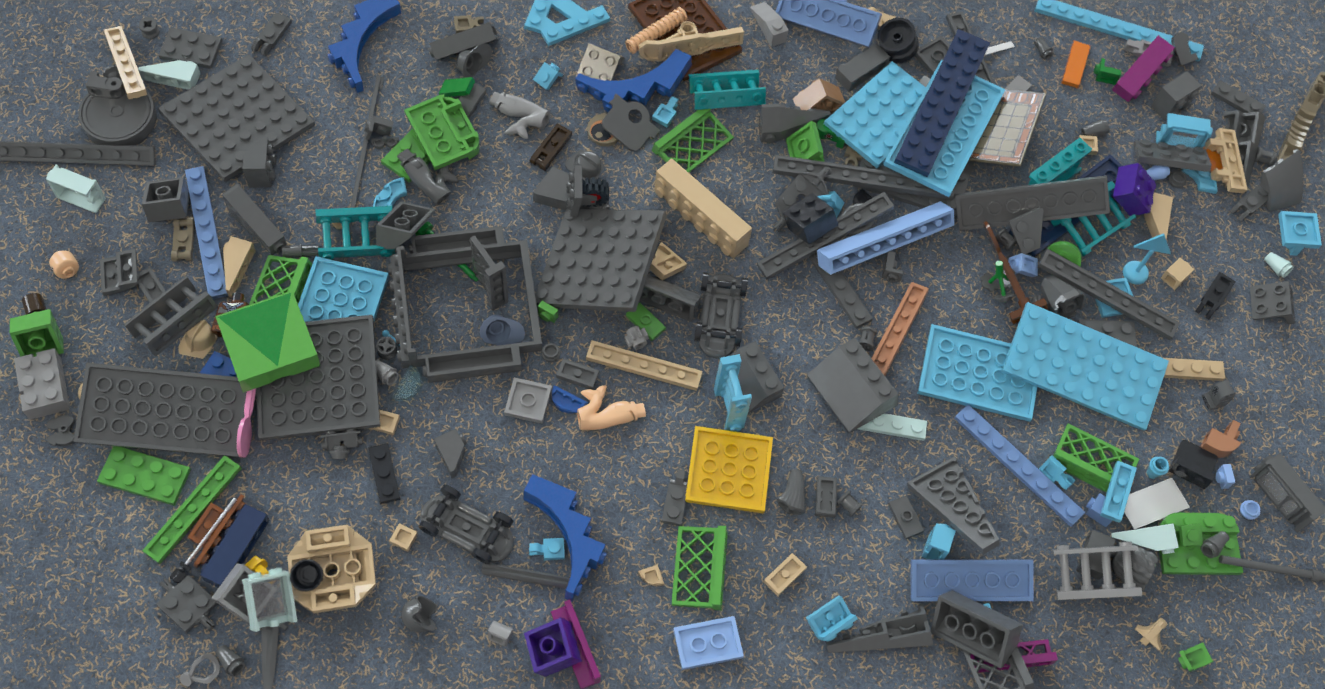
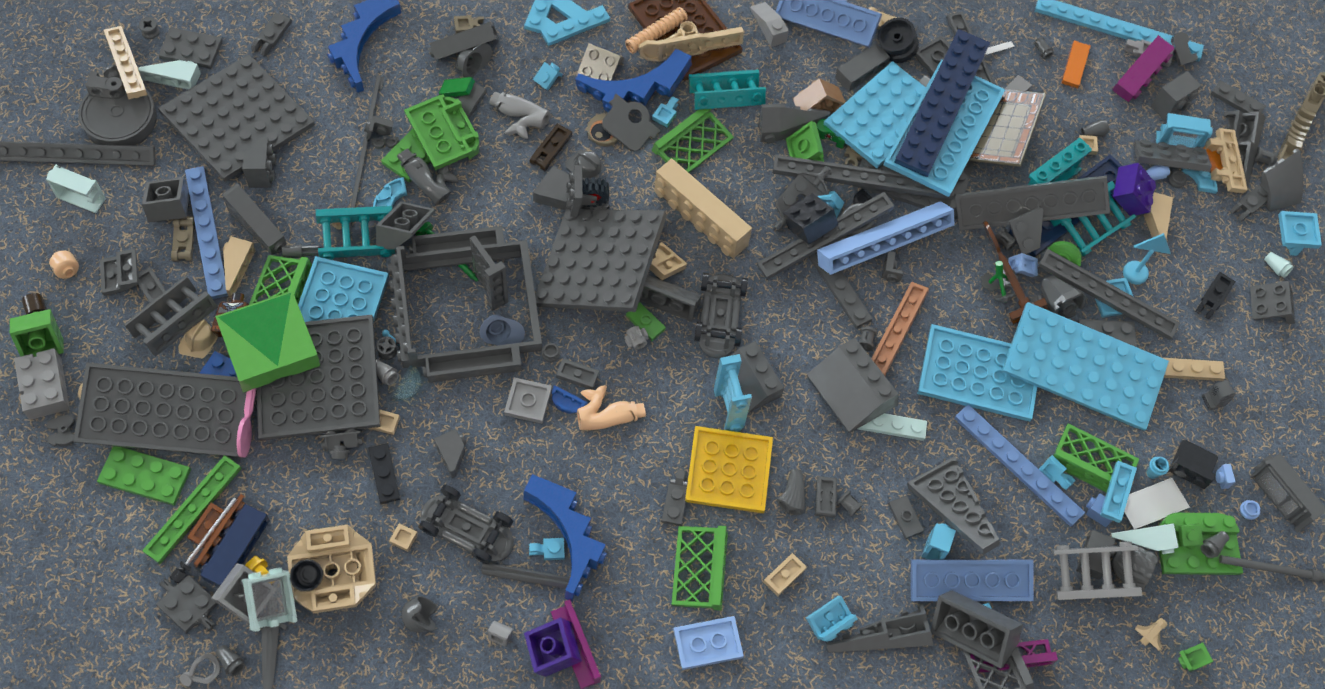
(547, 312): bright green plate -> none
(644, 365): tan plate -> none
(652, 576): tan tile -> none
(1106, 74): green bracket -> none
(1177, 273): tan brick -> none
(1222, 443): nougat brick -> none

